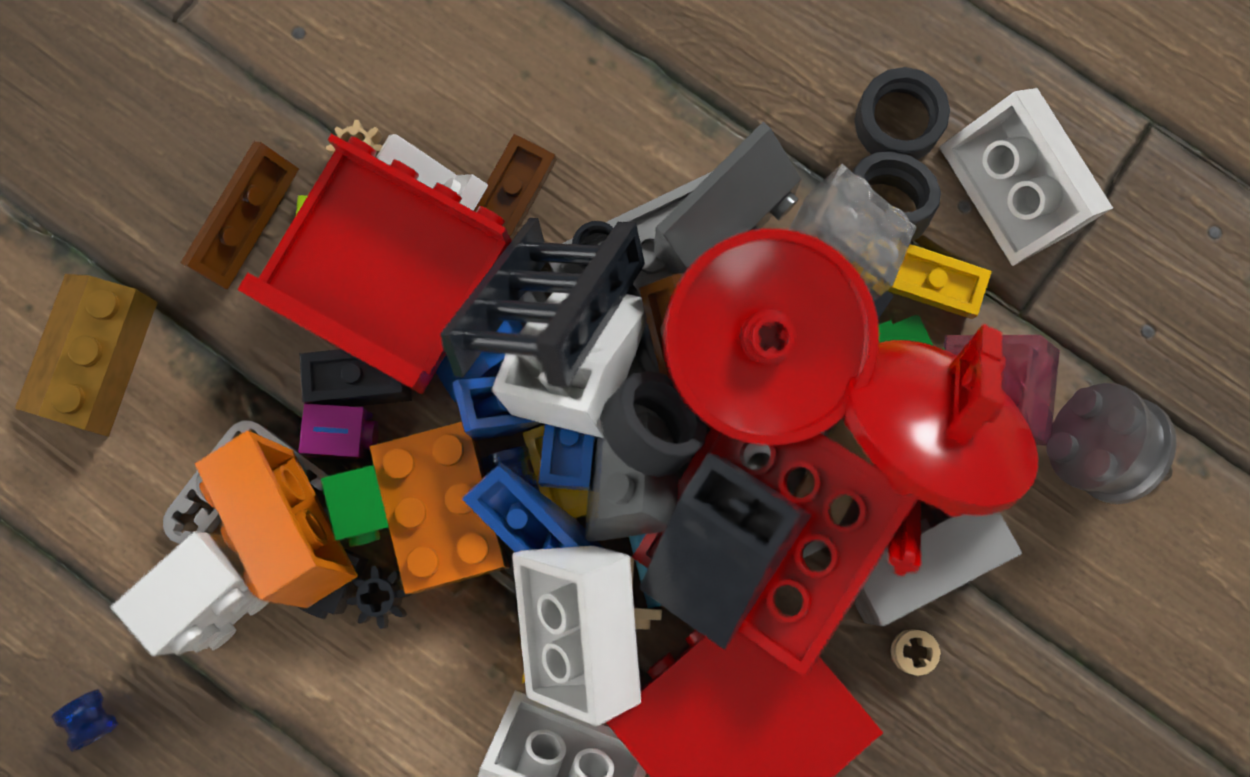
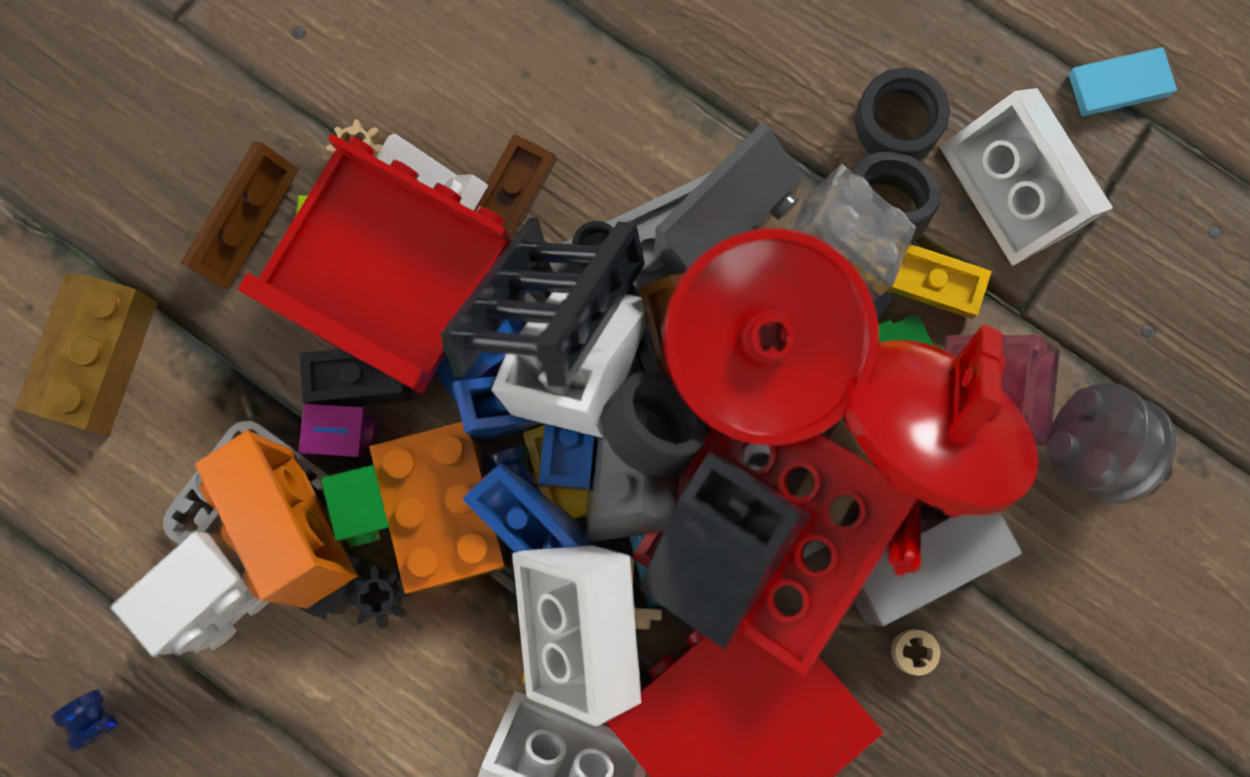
(1122, 81): none -> medium azure tile

